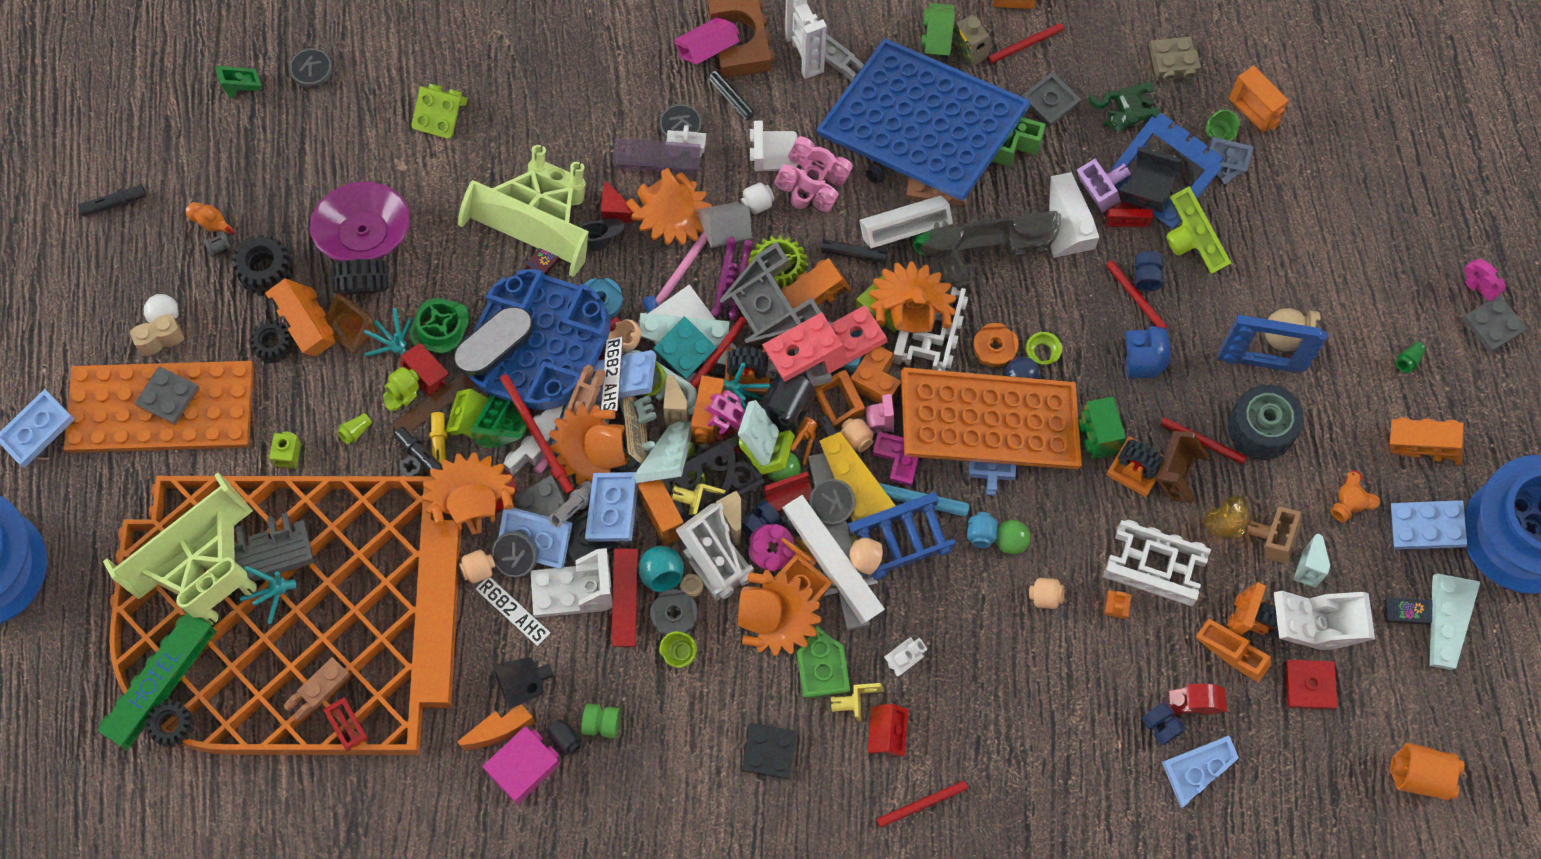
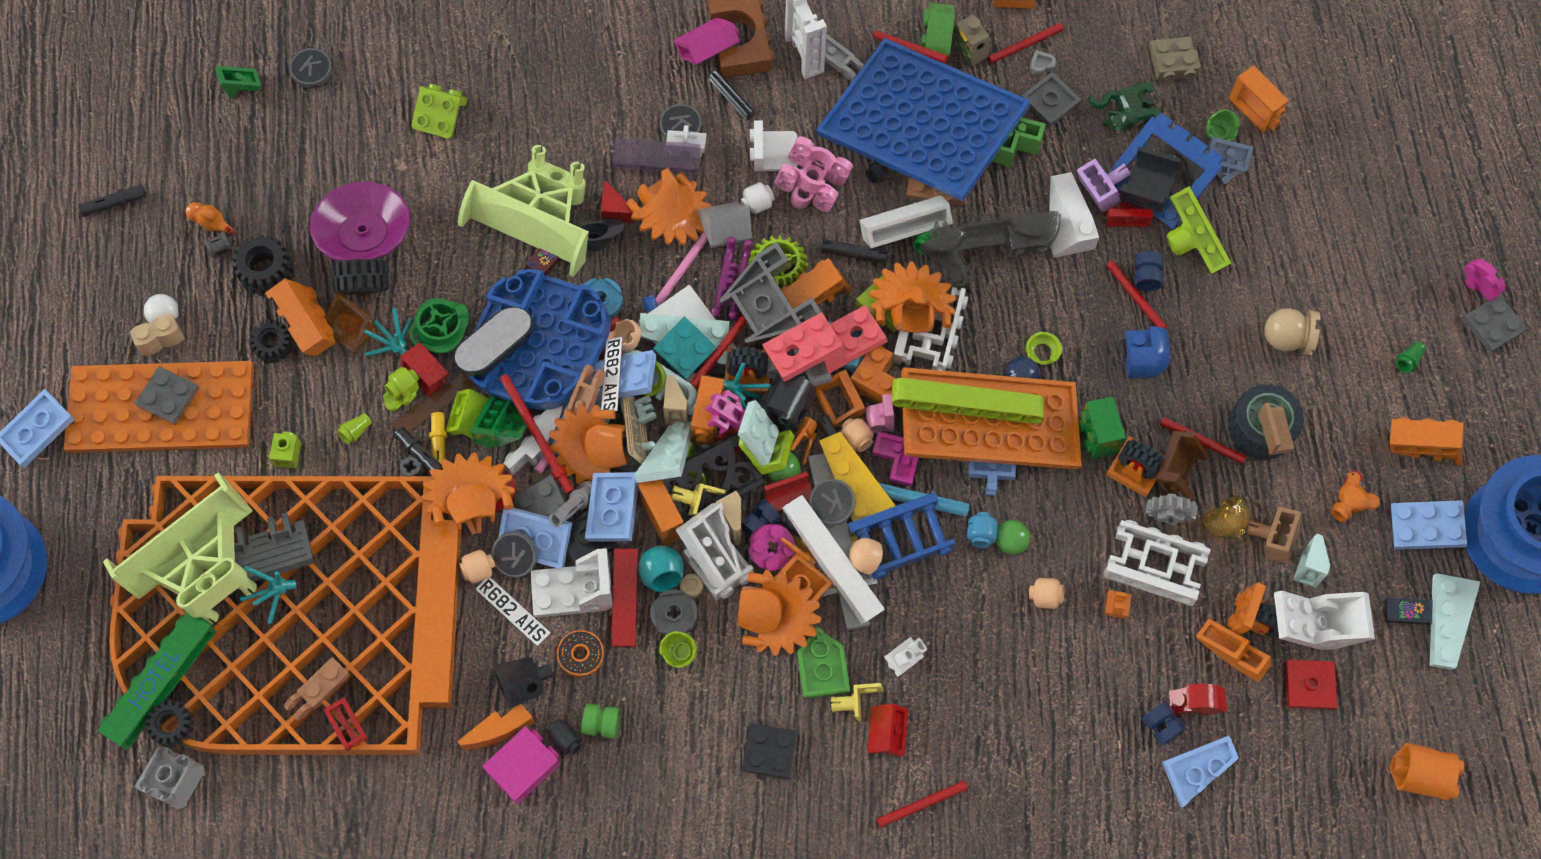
(170, 777): none -> light grey slope
(577, 640): none -> tile
(917, 48): none -> red bar
(967, 400): none -> lime beam
(995, 357): orange plate -> none
(1041, 63): none -> light grey tile
(1171, 509): none -> light grey gear
(1244, 330): blue hinge -> none
(1275, 429): none -> medium nougat panel

